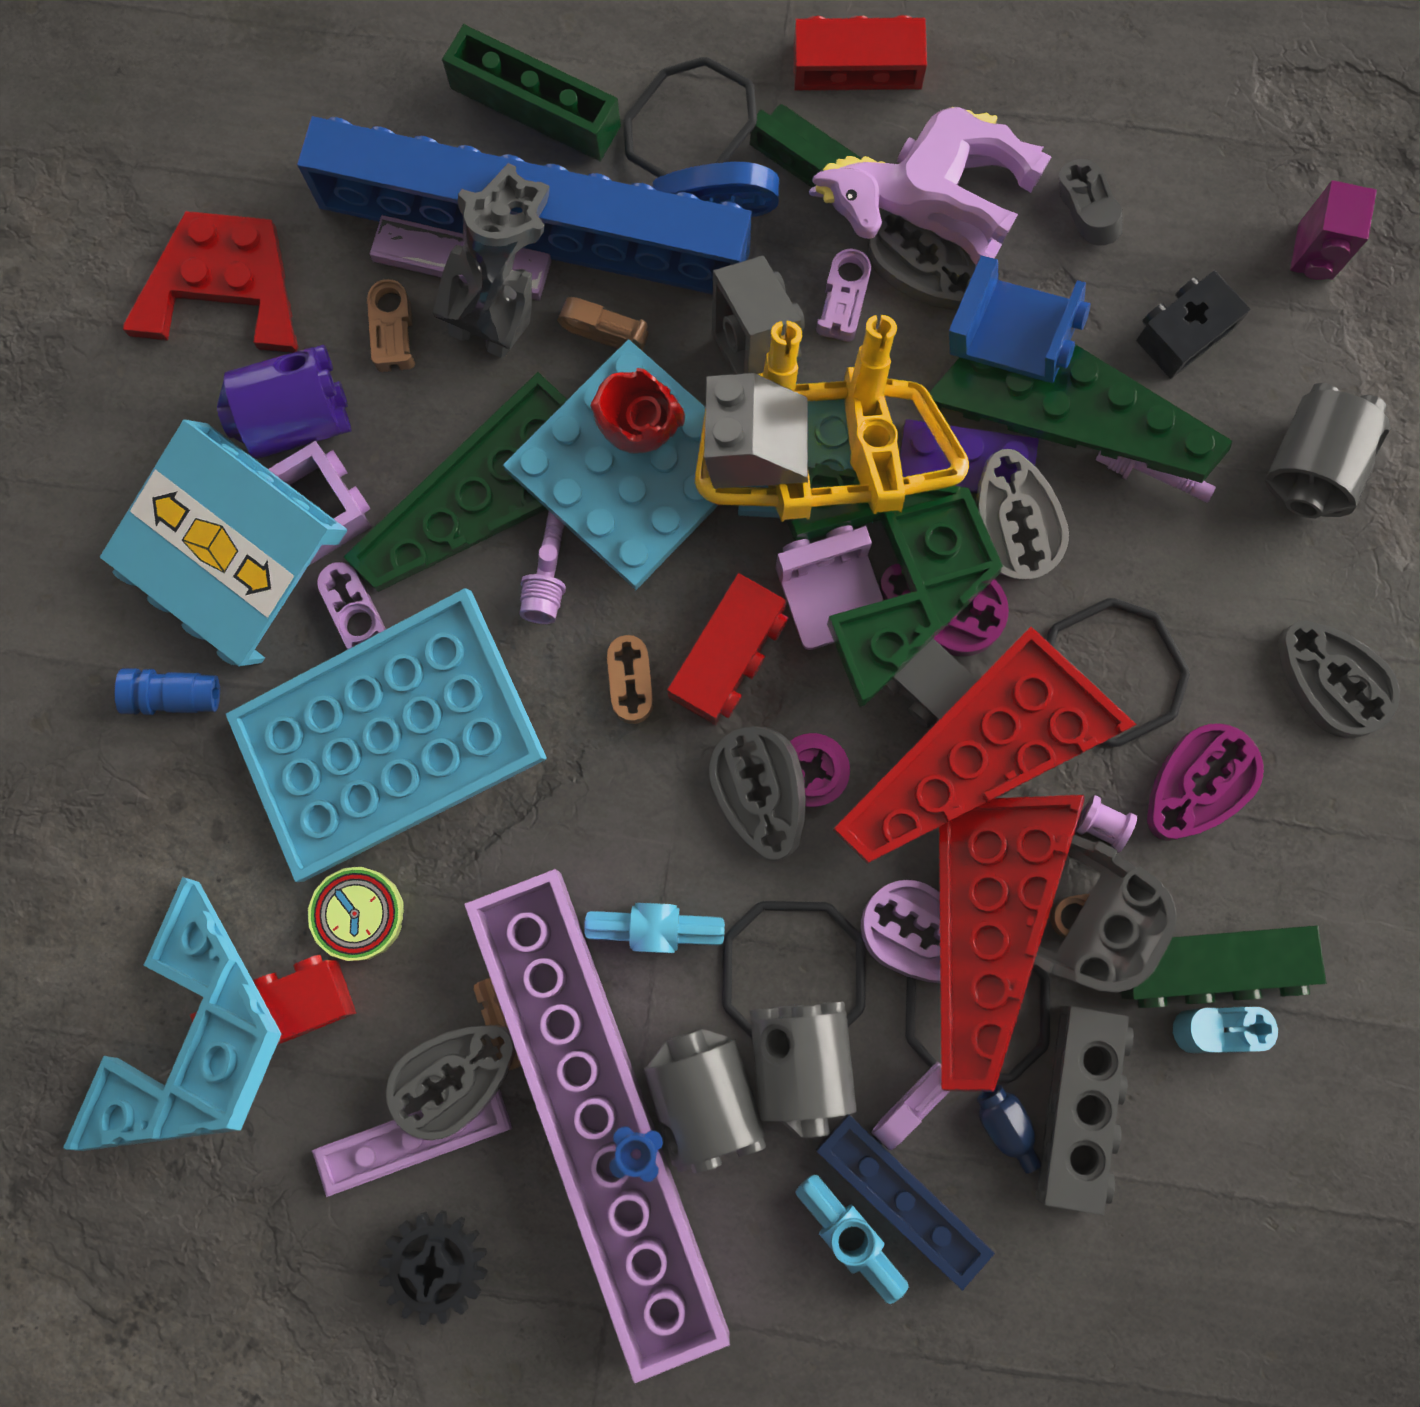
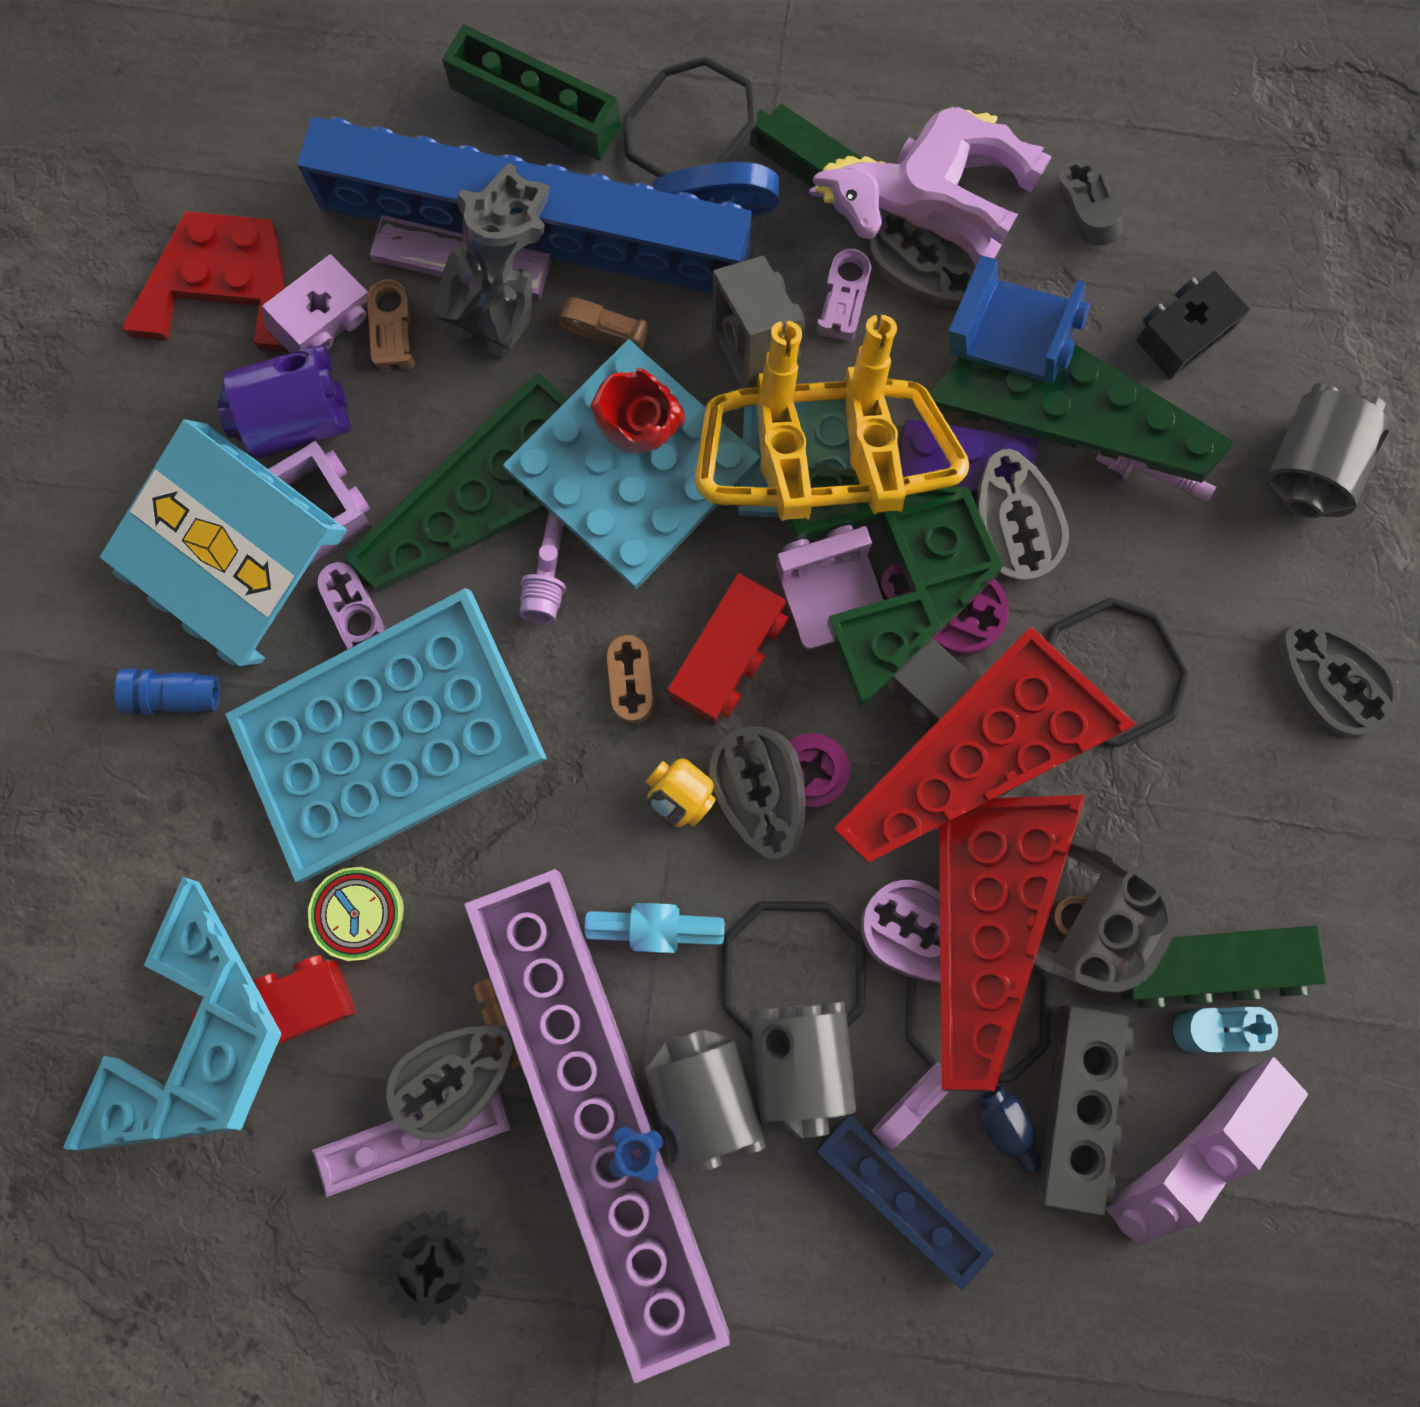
(321, 289): none -> lavender brick
(680, 793): none -> yellow head
(754, 432): dark grey slope -> none
(860, 53): red brick -> none
(868, 1257): medium azure axle -> none
(1106, 823): lavender bush -> none
(1220, 1149): none -> lavender arch
(1227, 794): magenta piece -> none
(1333, 230): magenta brick -> none

